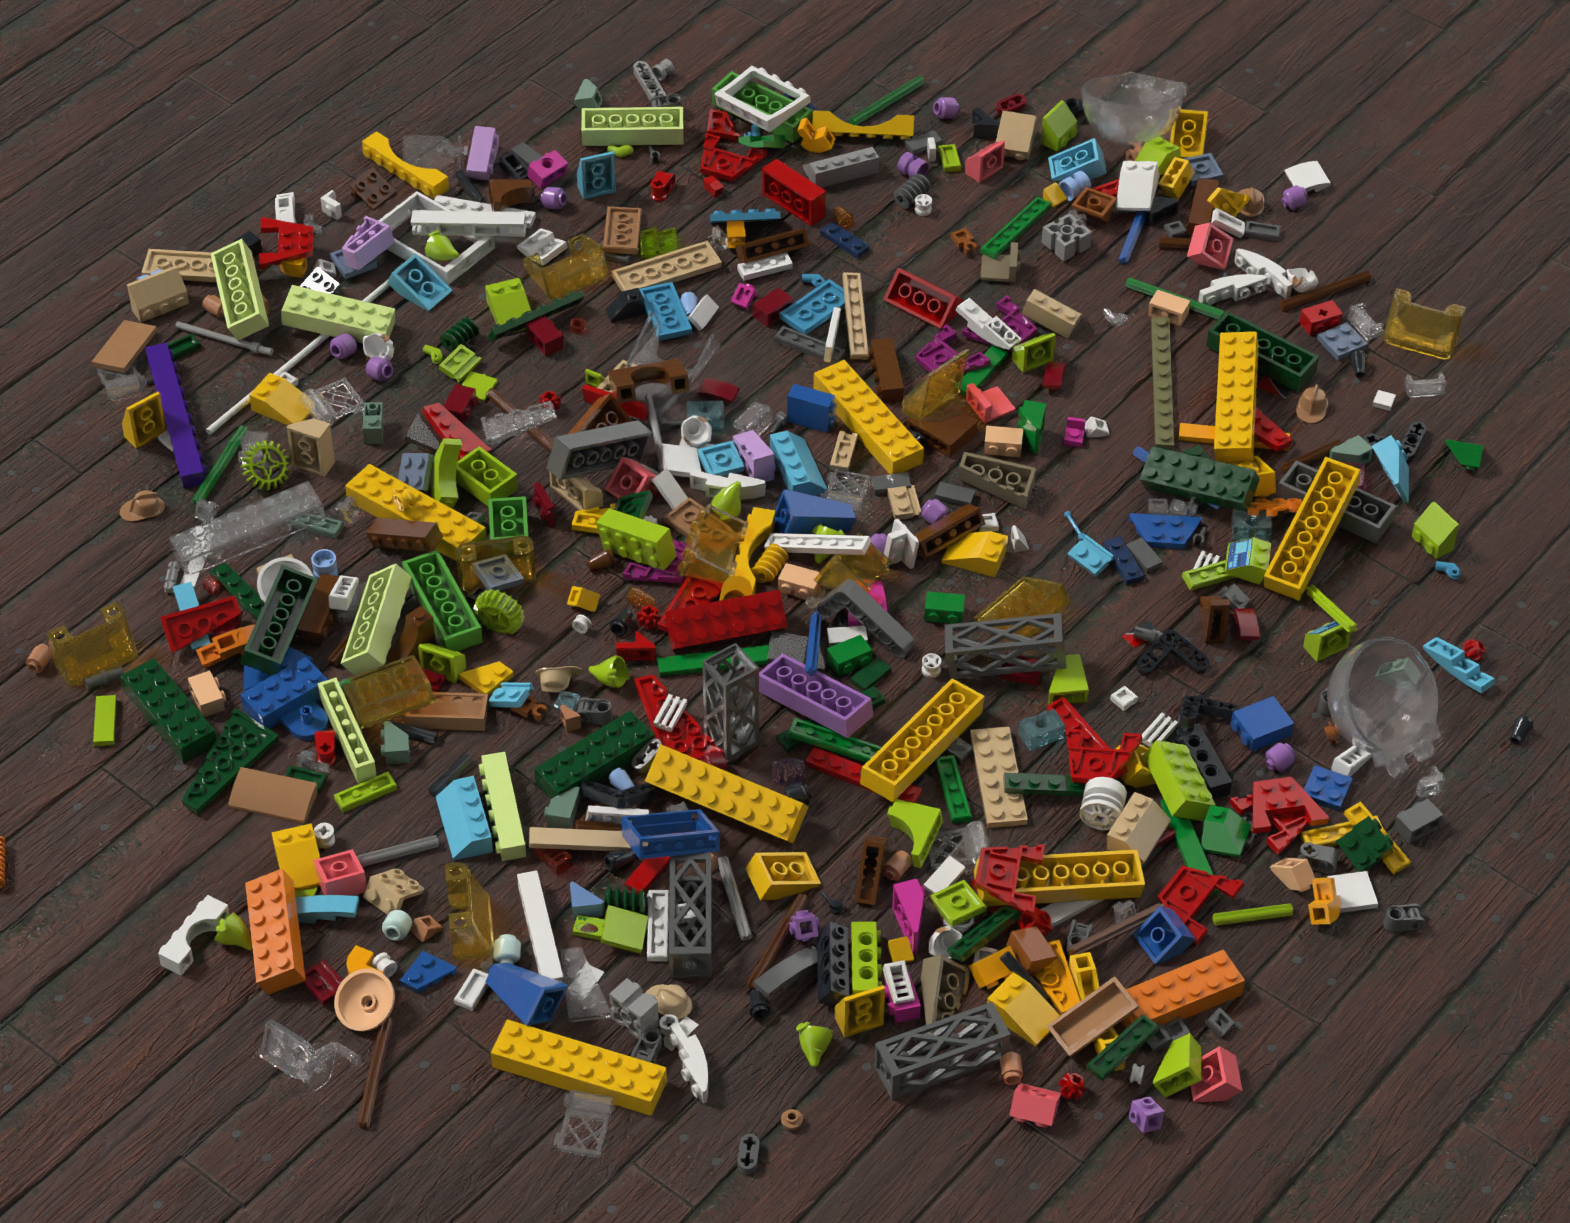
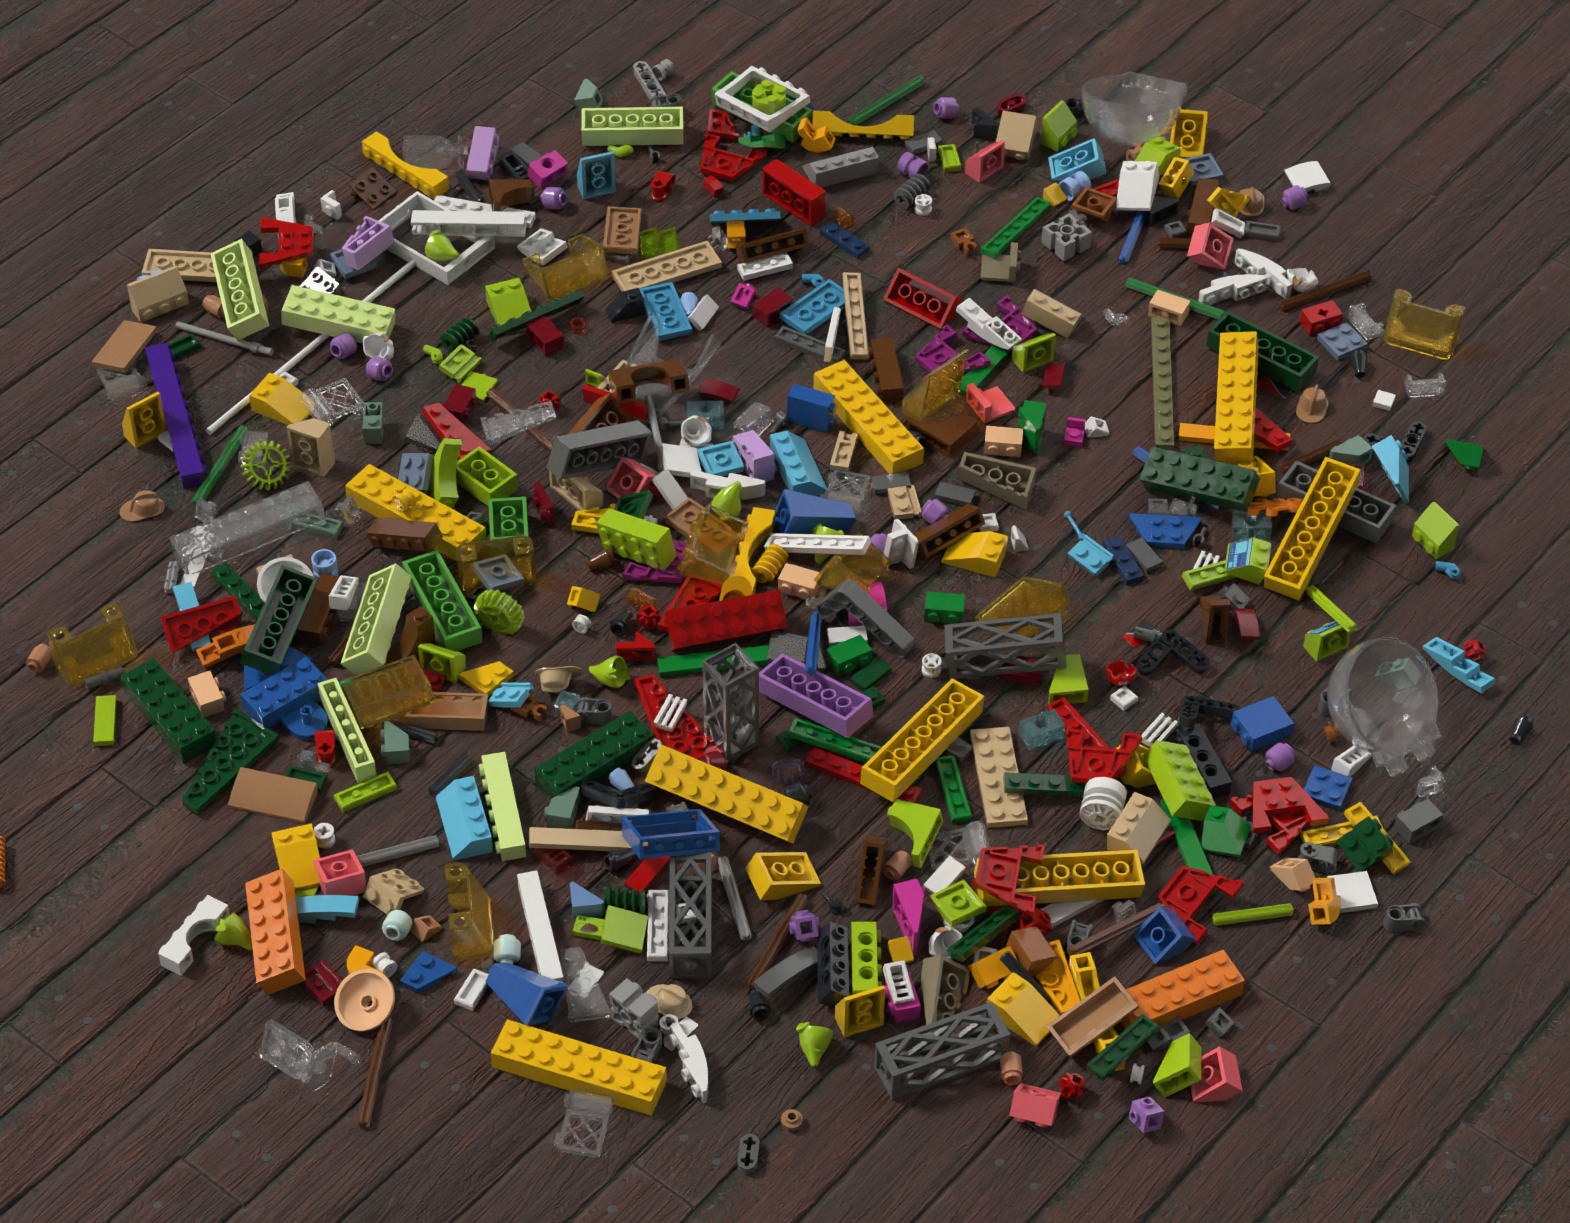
(211, 584): clear red bush -> none
(419, 283): medium azure slope -> none
(769, 97): none -> lime brick
(1120, 674): none -> red hair

